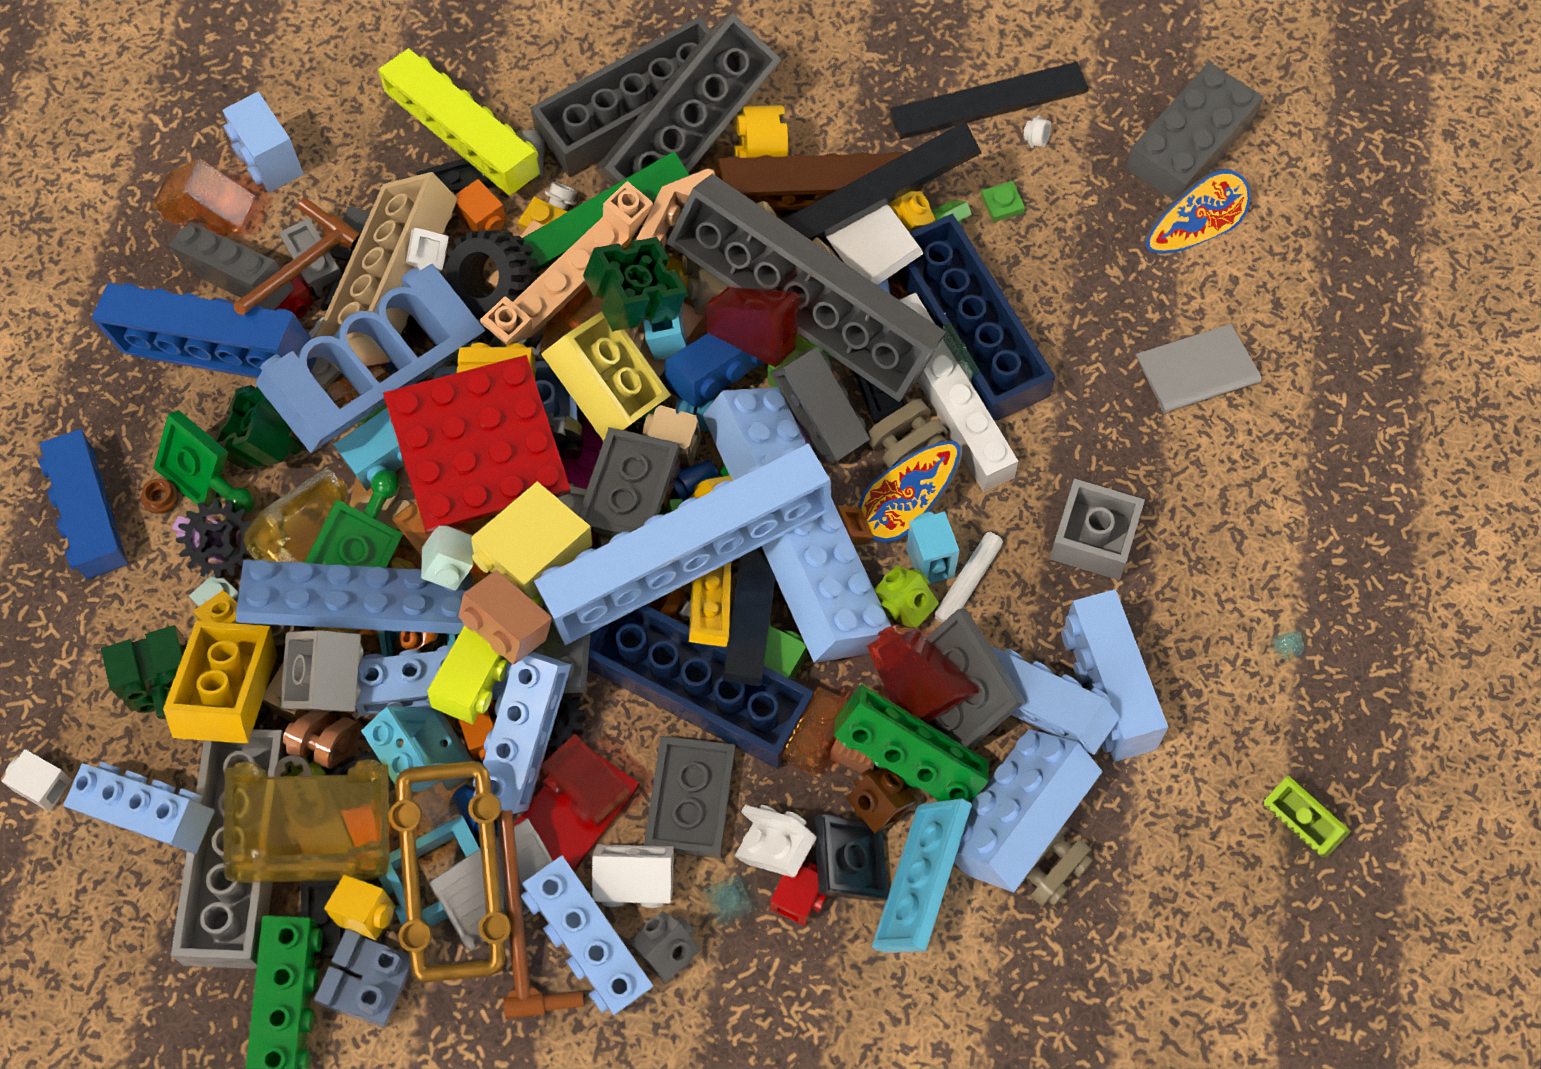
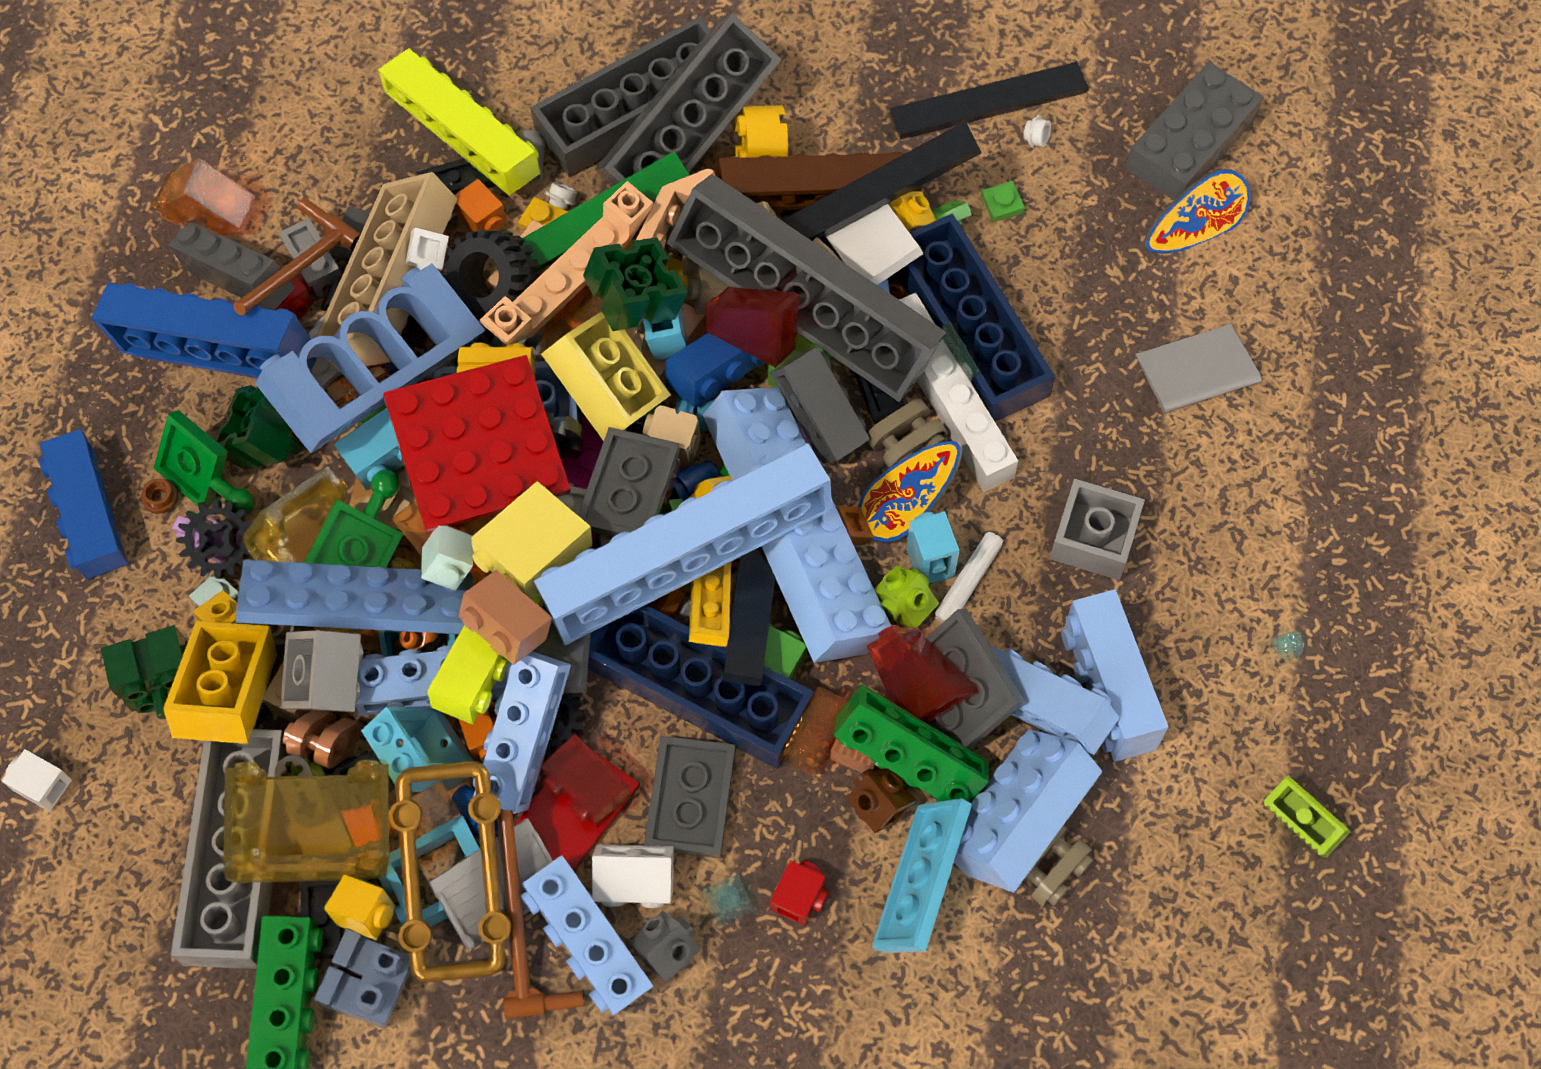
(140, 807): light blue brick -> none
(261, 143): light blue brick -> none
(775, 840): white bracket -> none
(849, 859): black plate -> none

